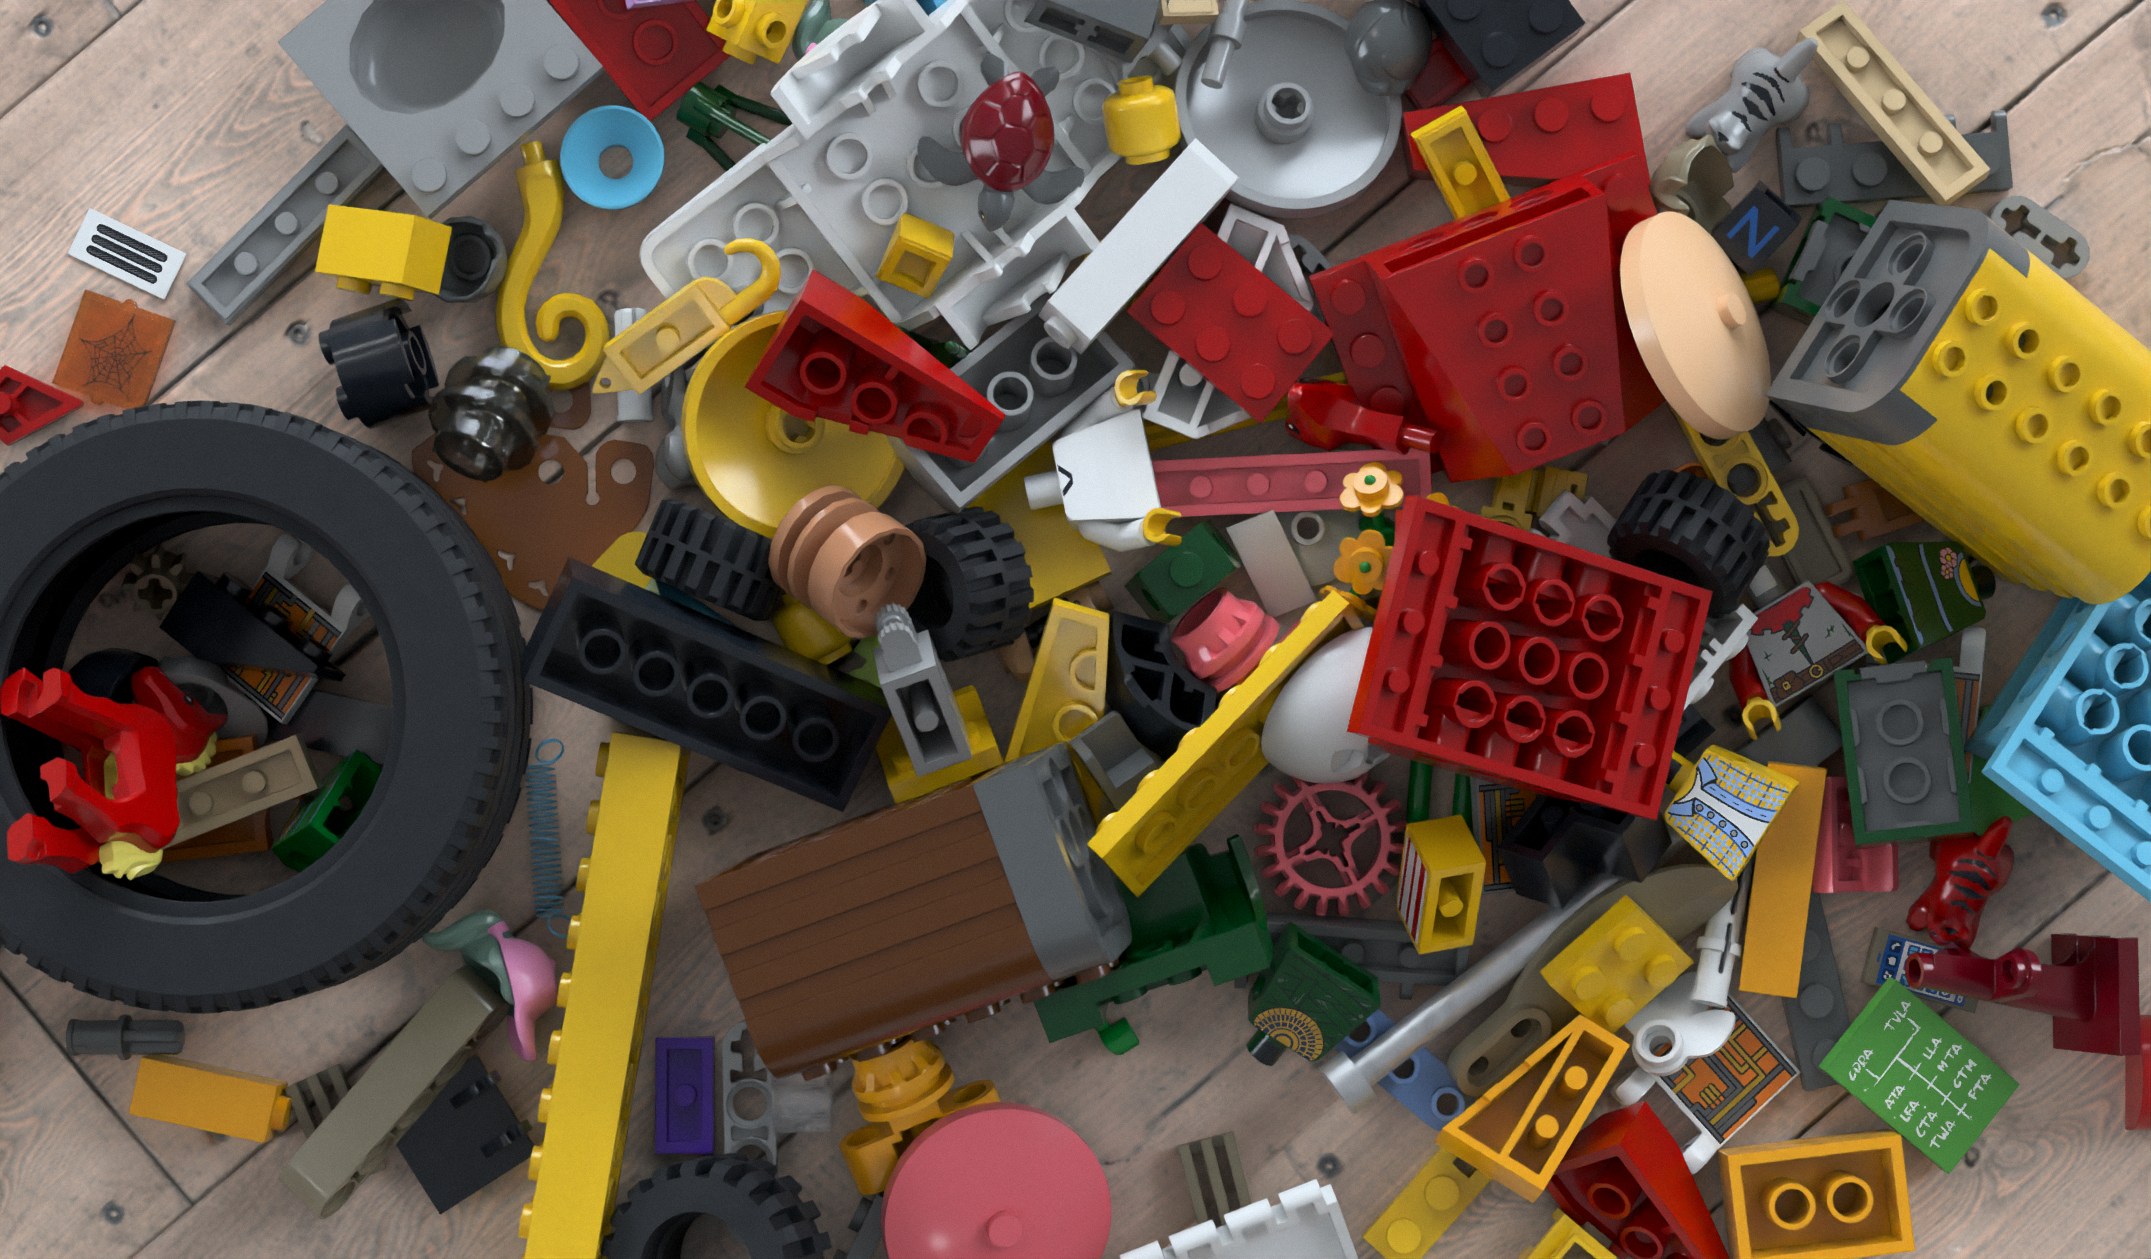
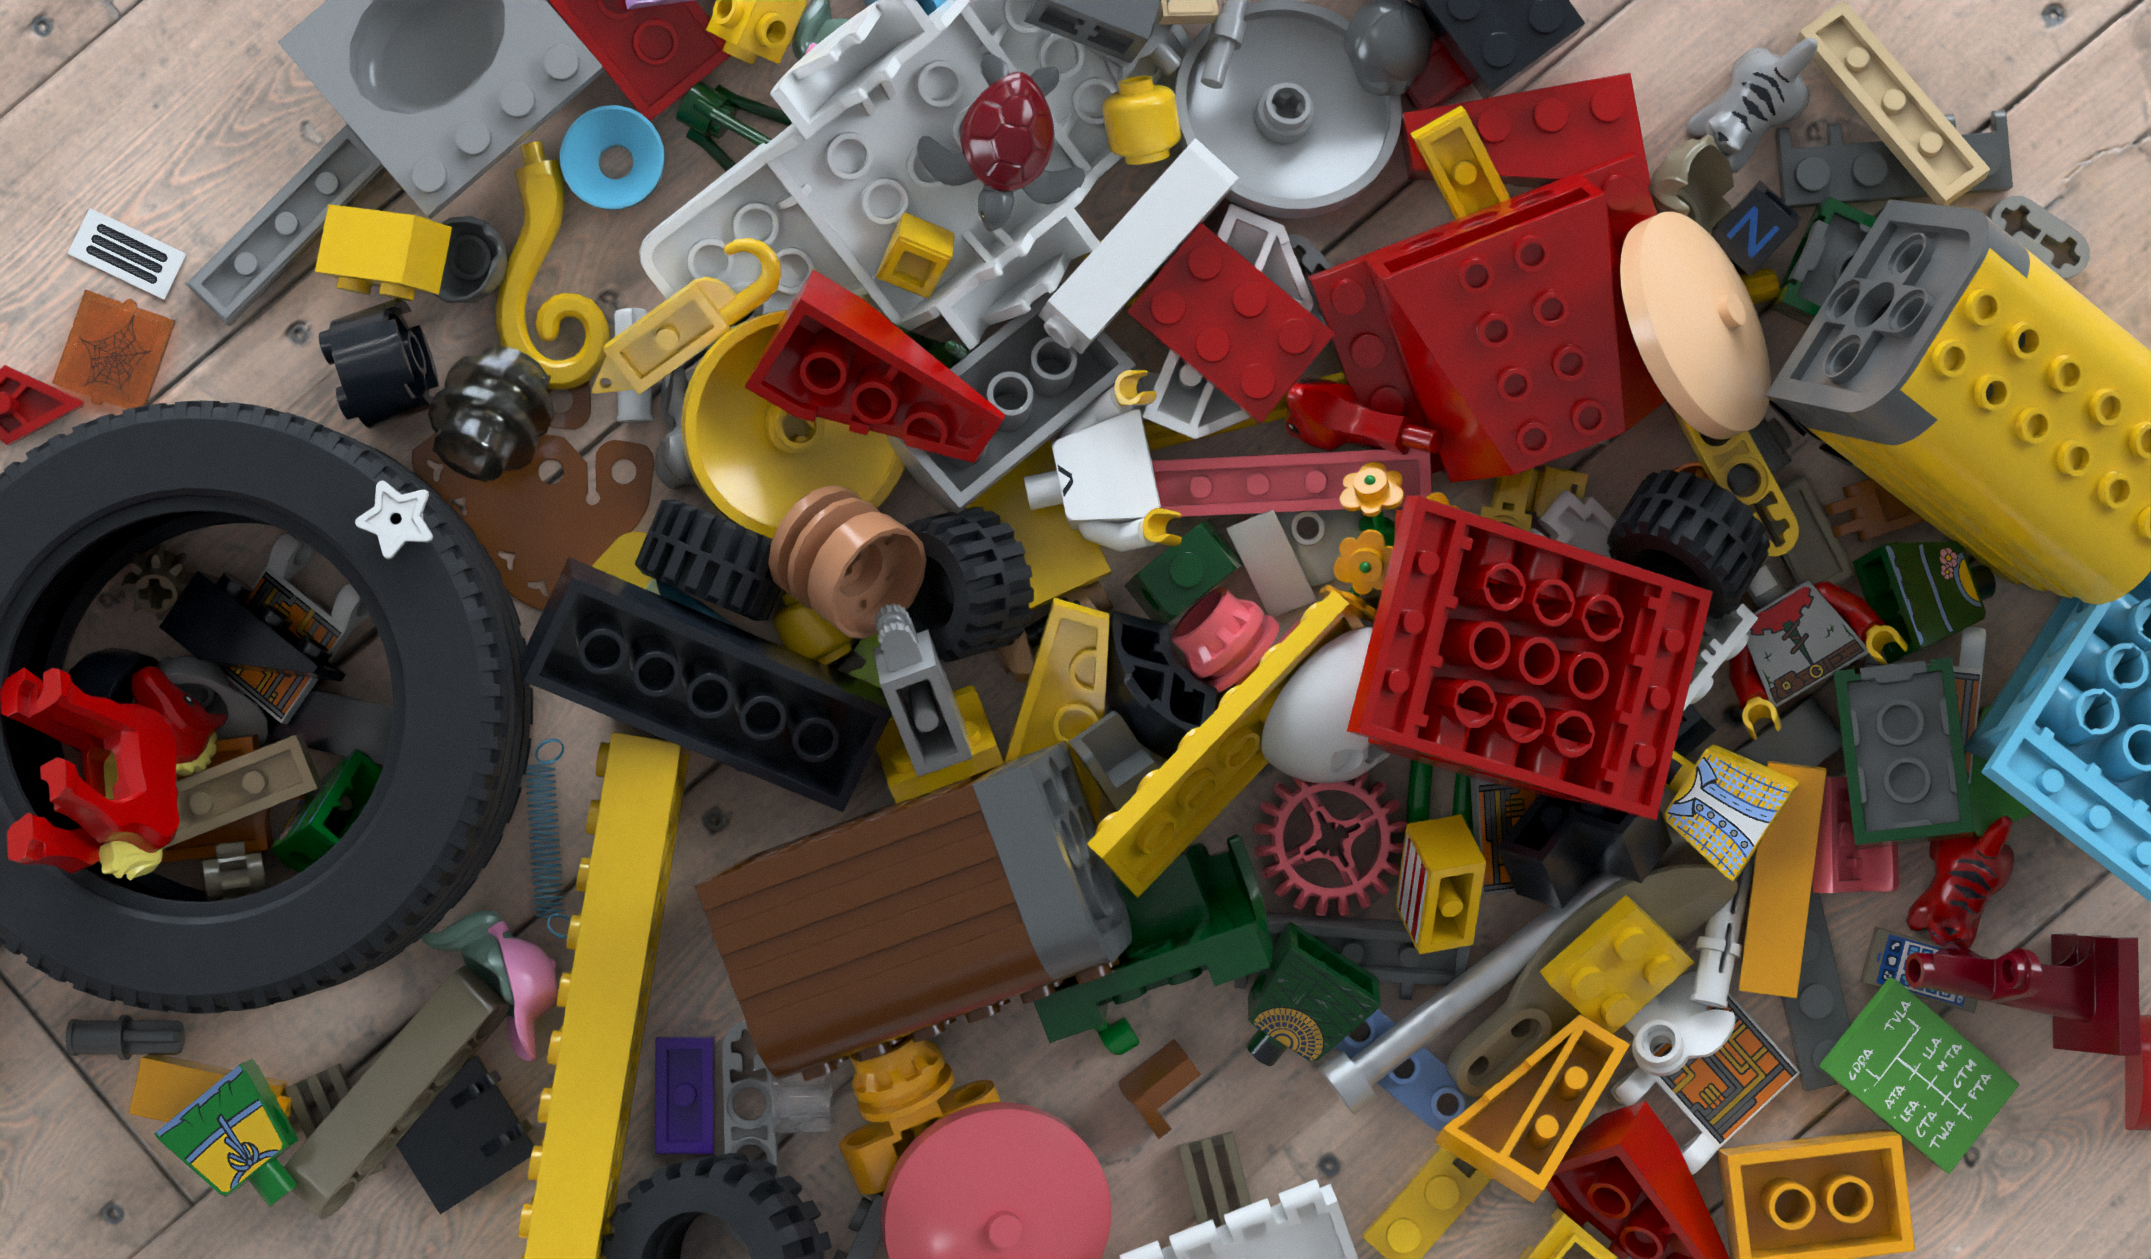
(233, 873): none -> dark tan gear
(235, 1135): none -> torso
(410, 529): none -> white plate
(1158, 1082): none -> dark orange tile

